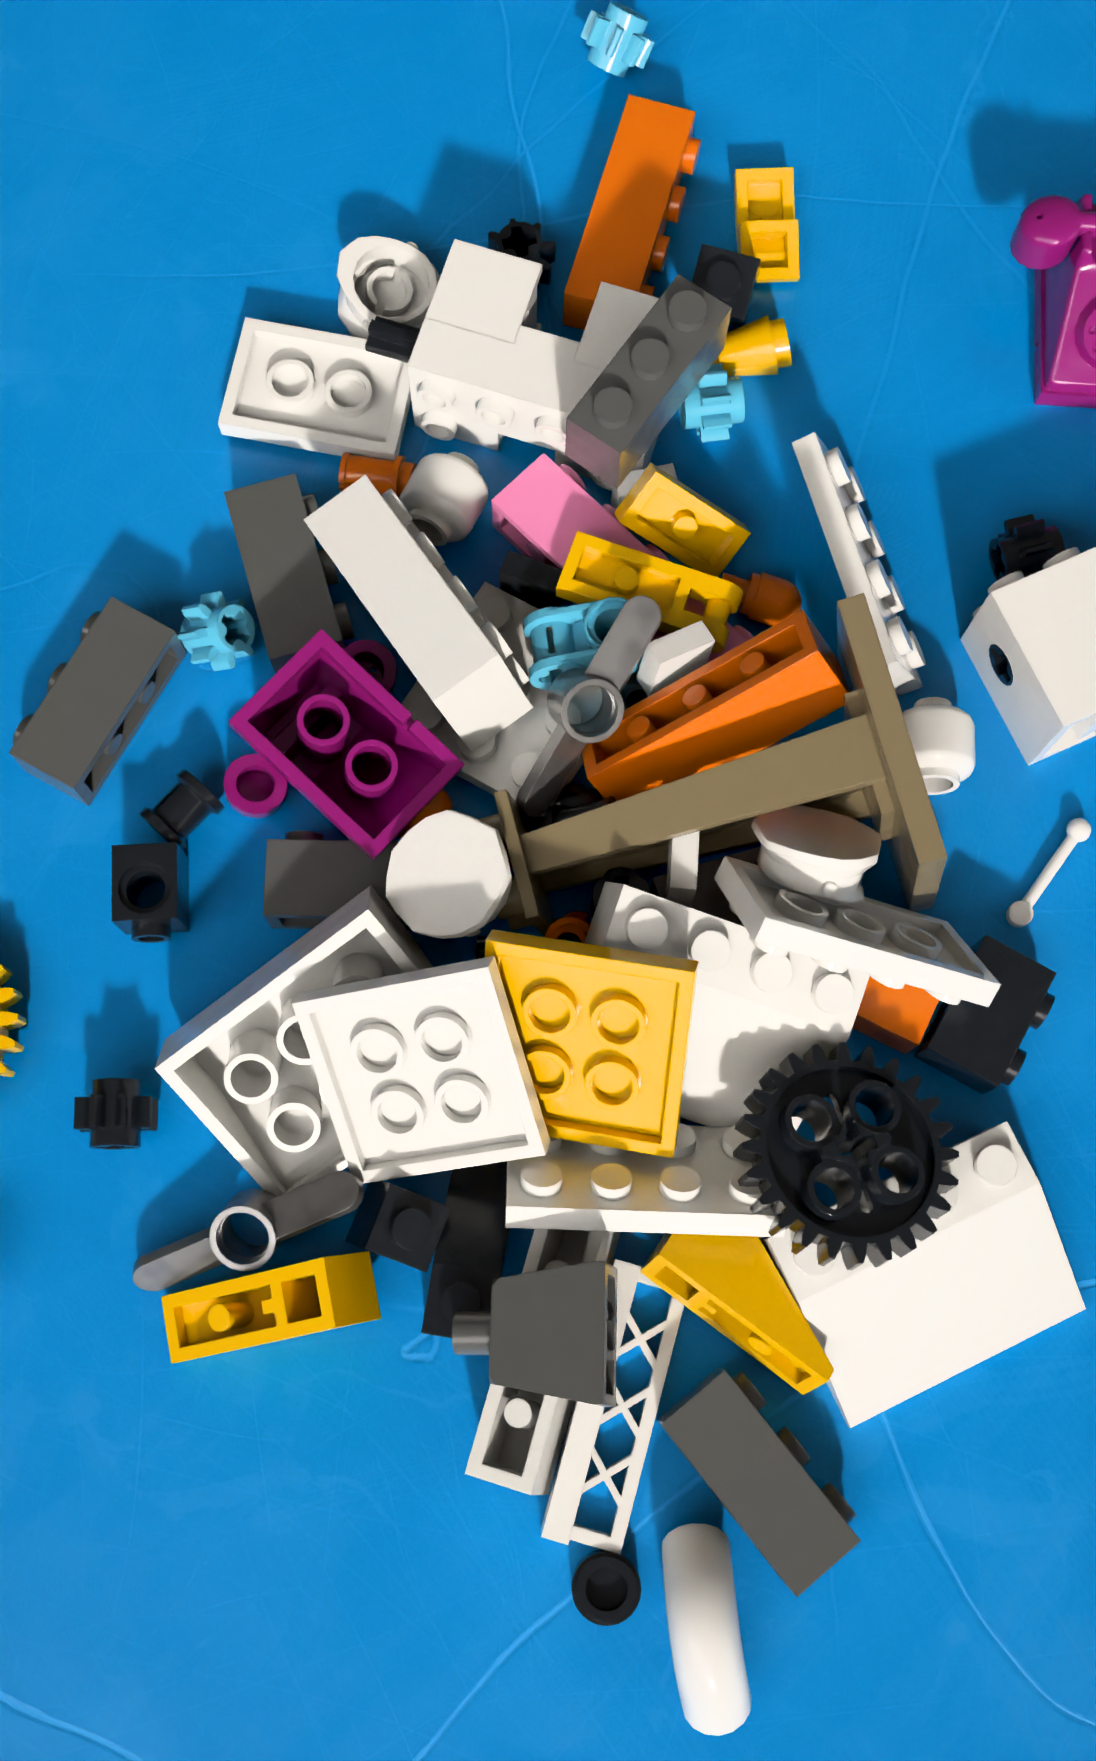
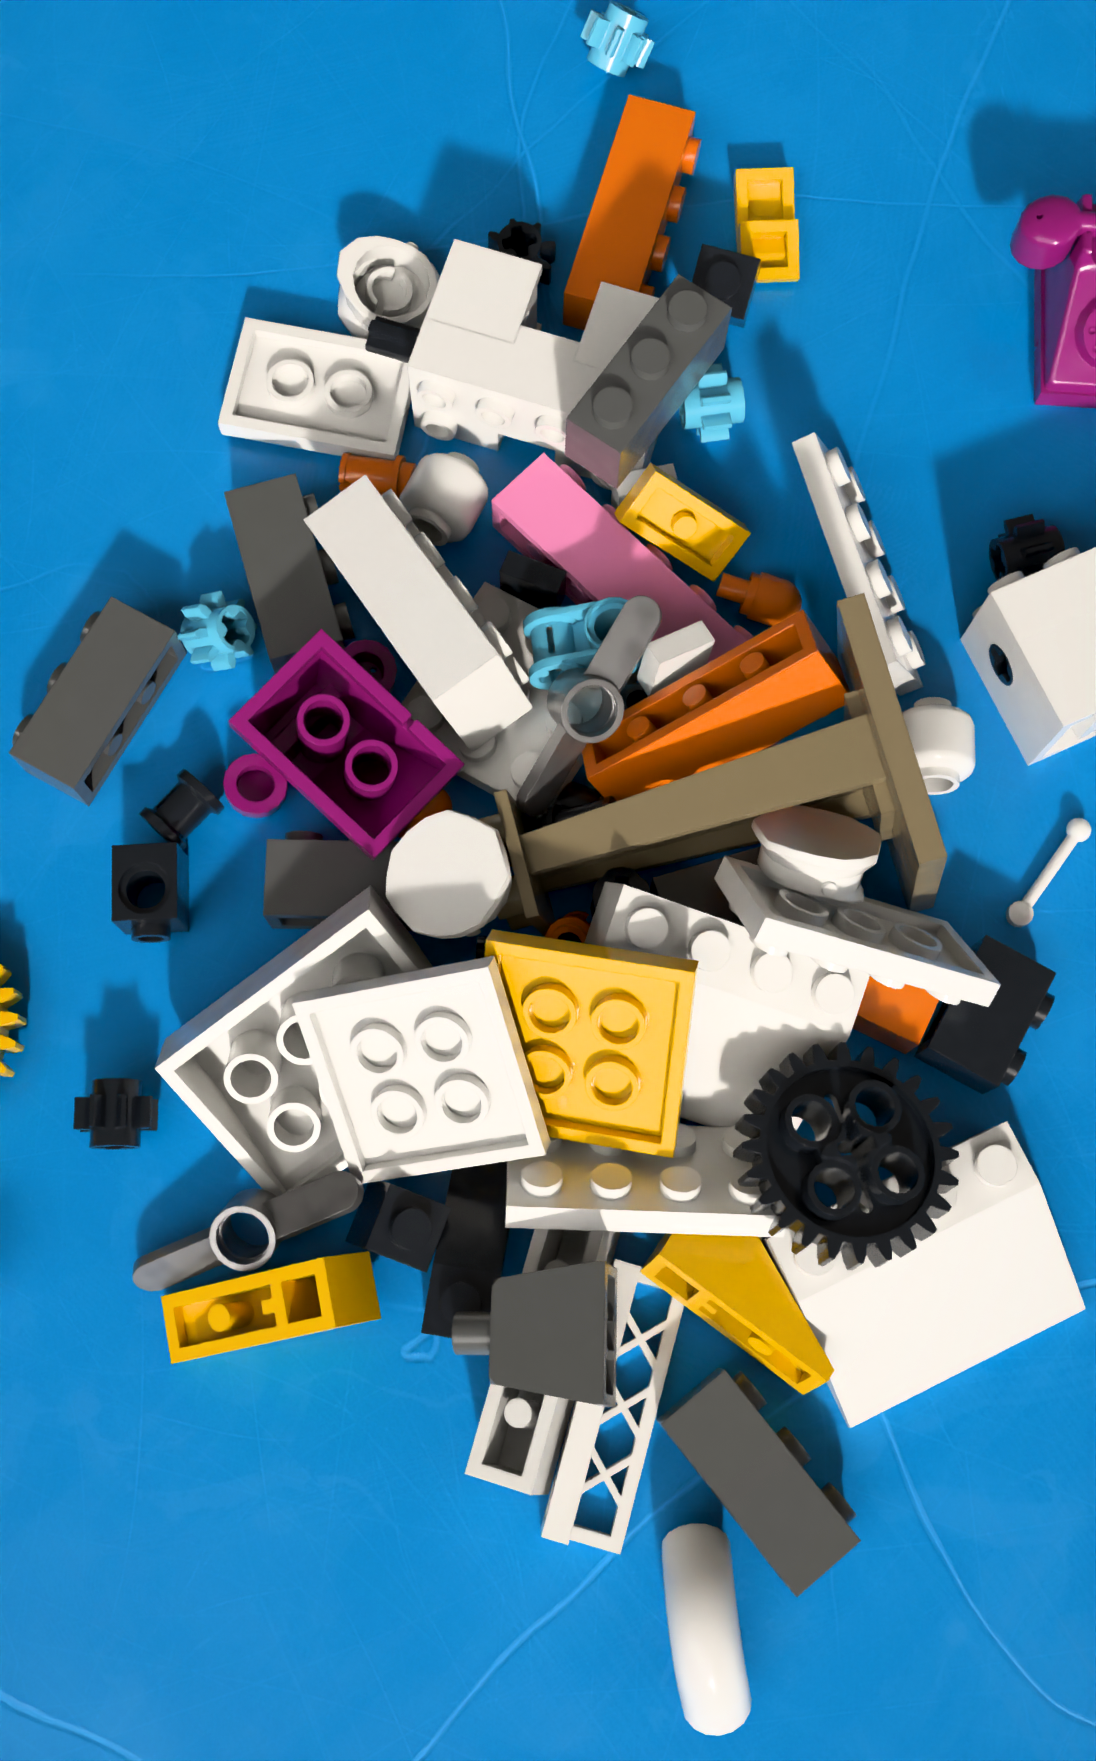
(605, 1587): black tile -> none
(606, 569): yellow plate -> none
(682, 869): white tile -> none
(756, 348): yellow cone -> none

